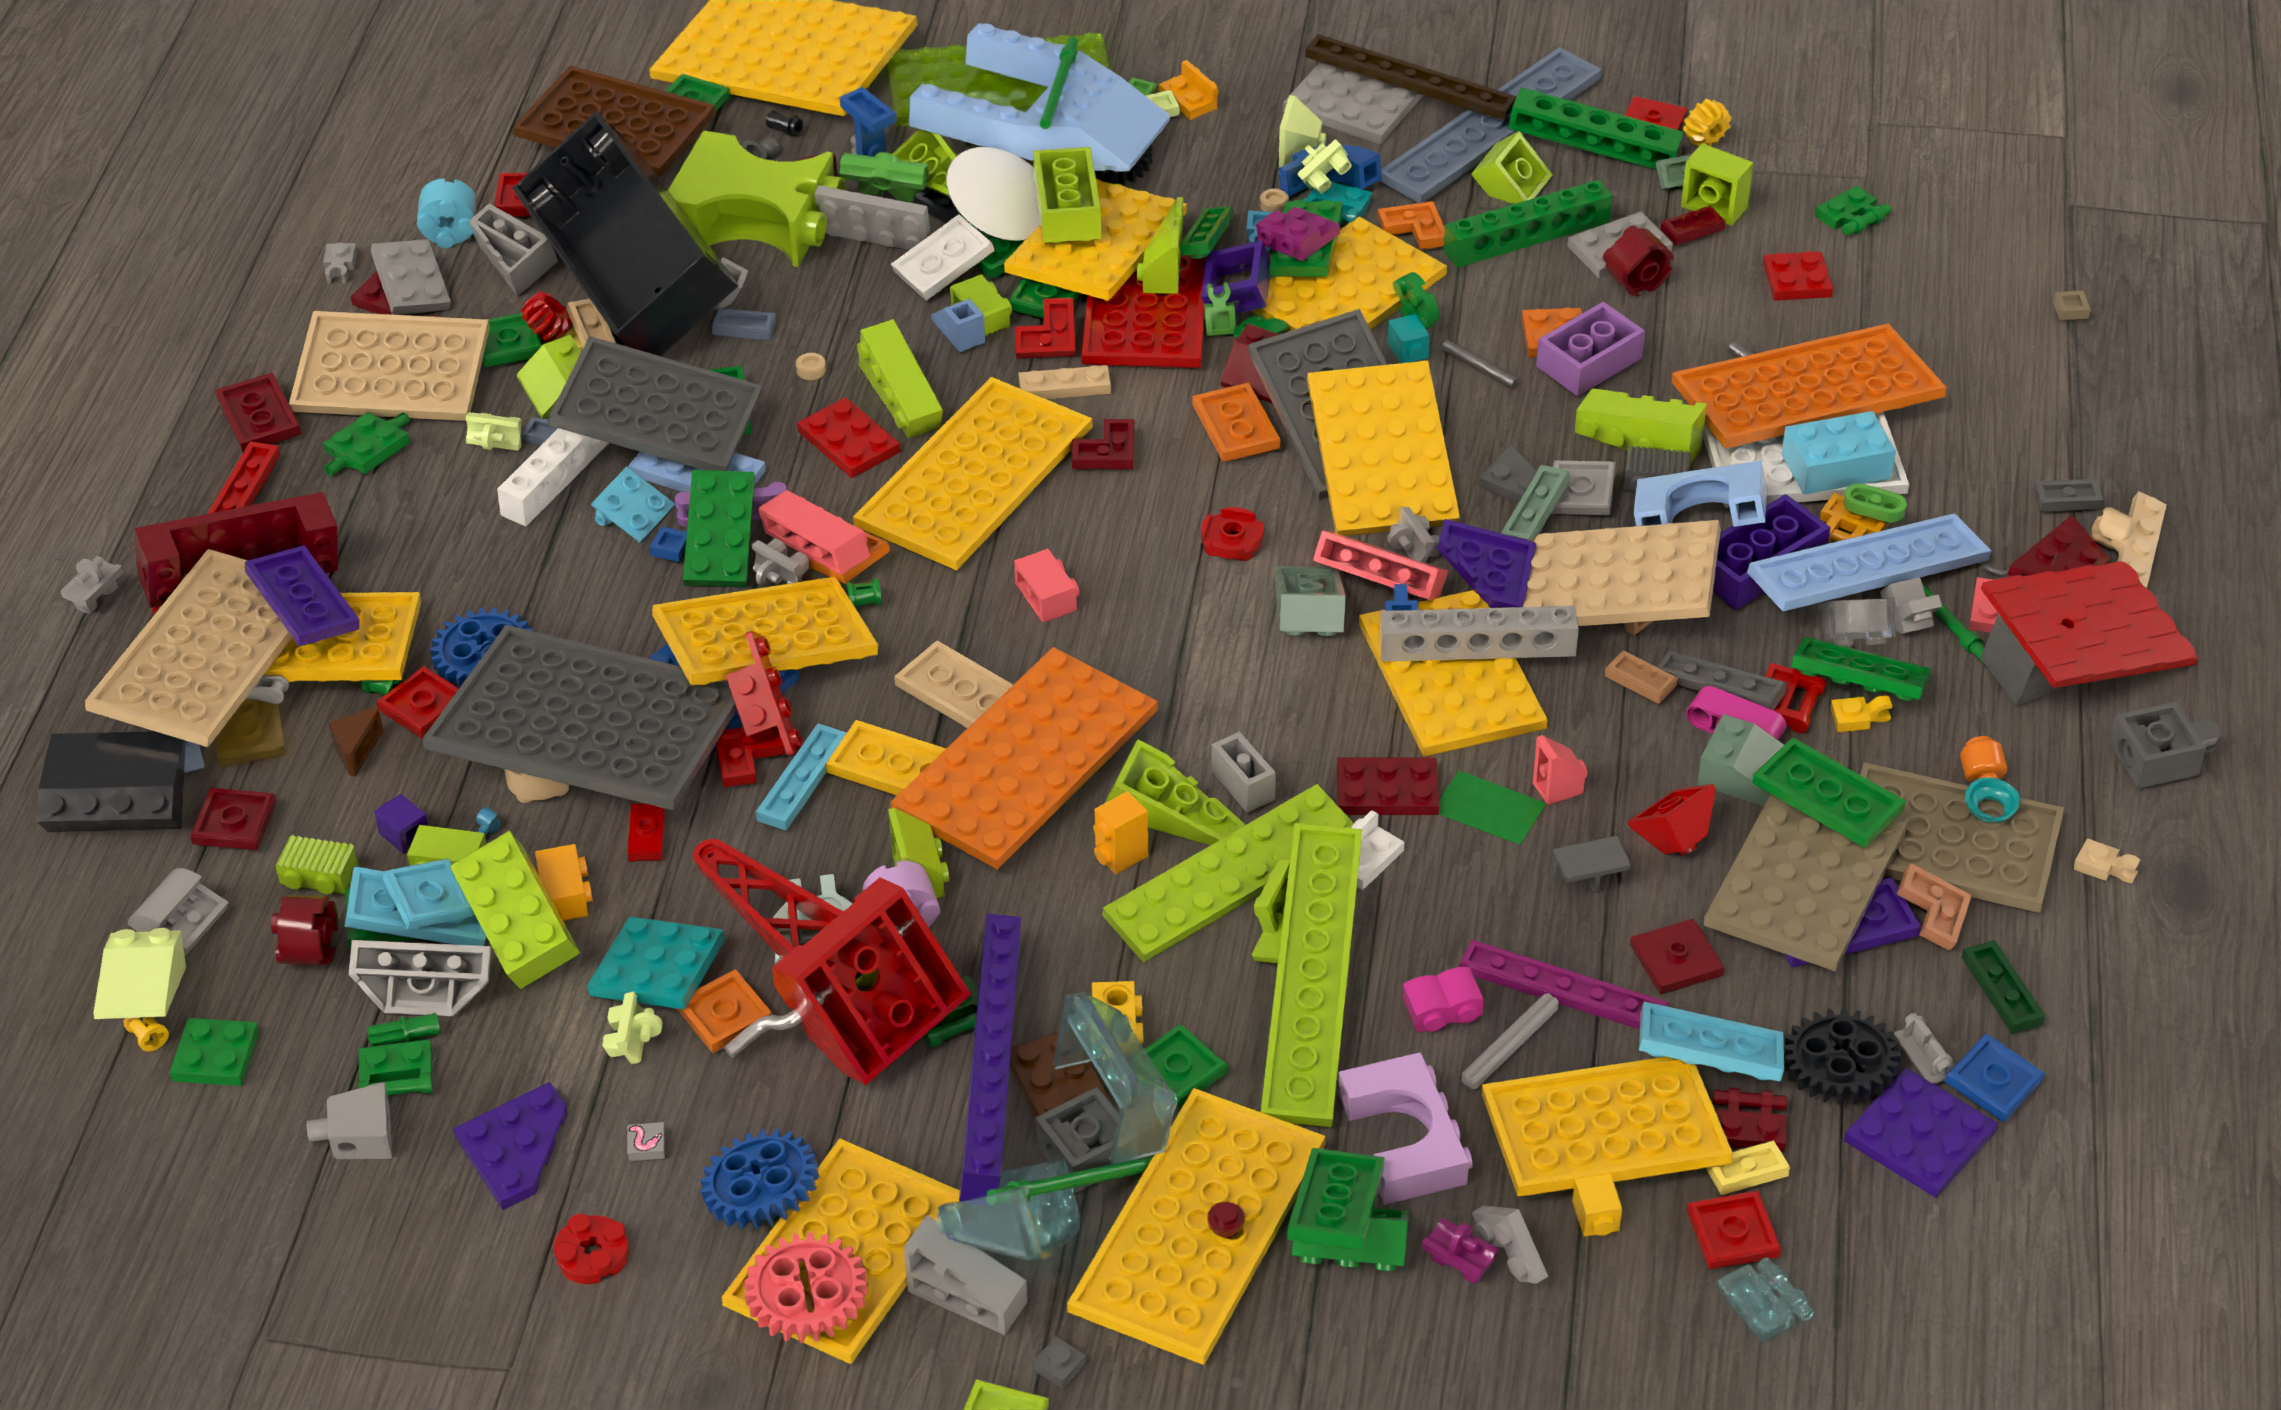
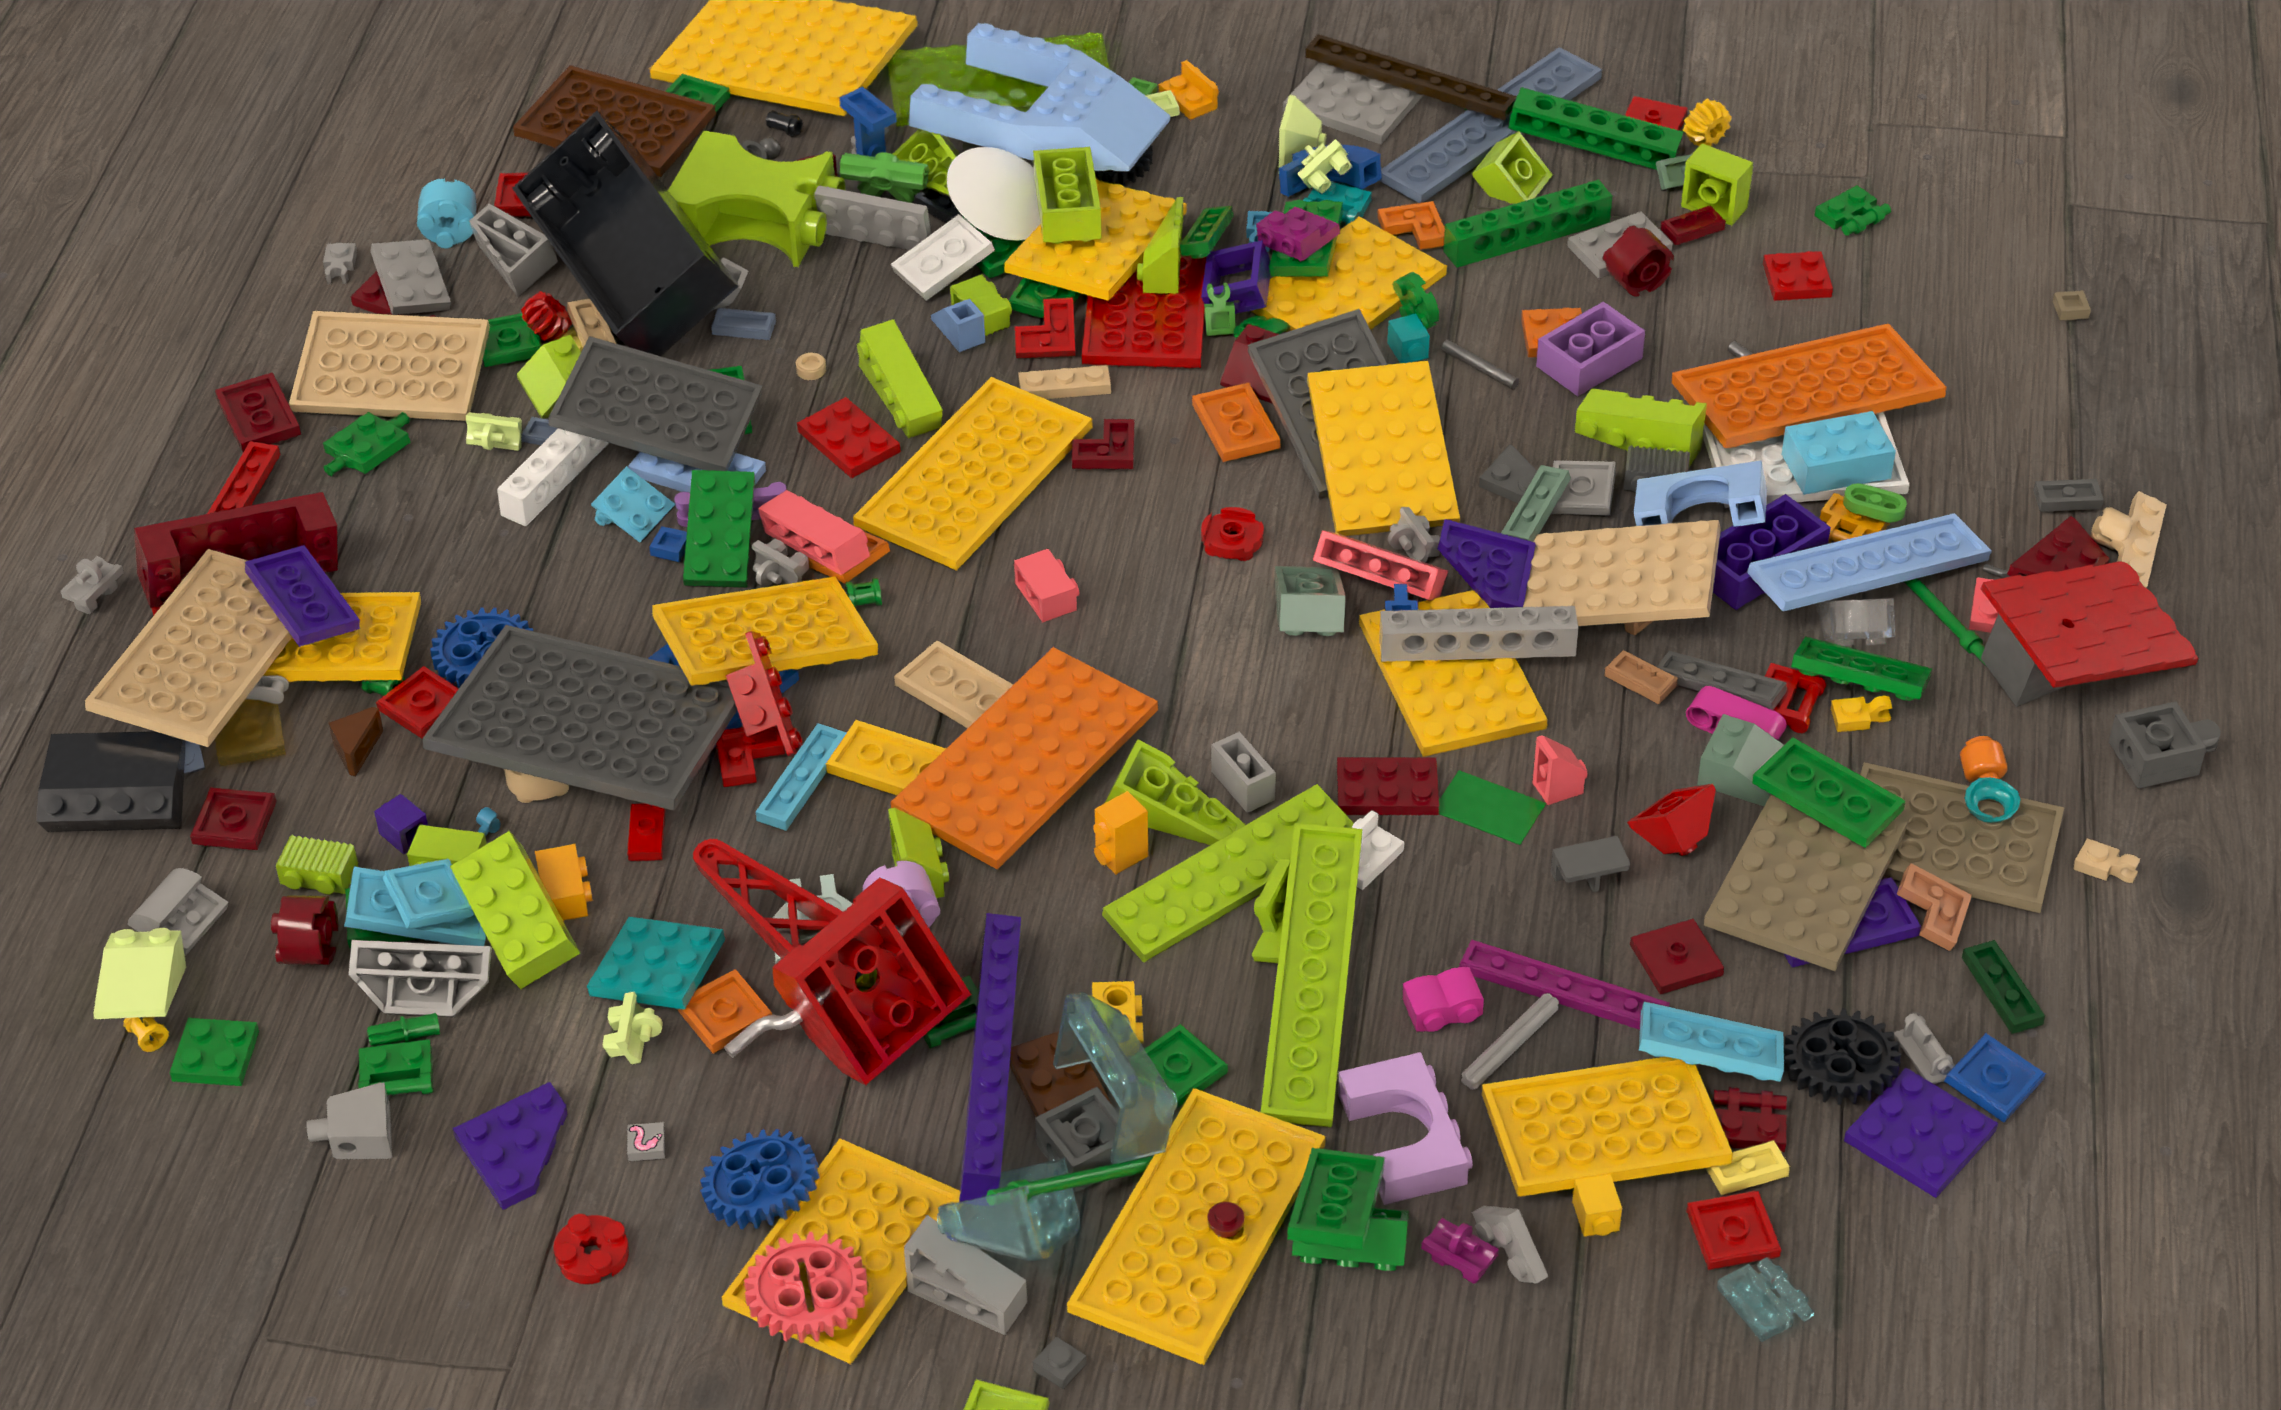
(1067, 57): green bar -> none
(1273, 200): tan tile -> none
(1911, 606): light grey brick -> none

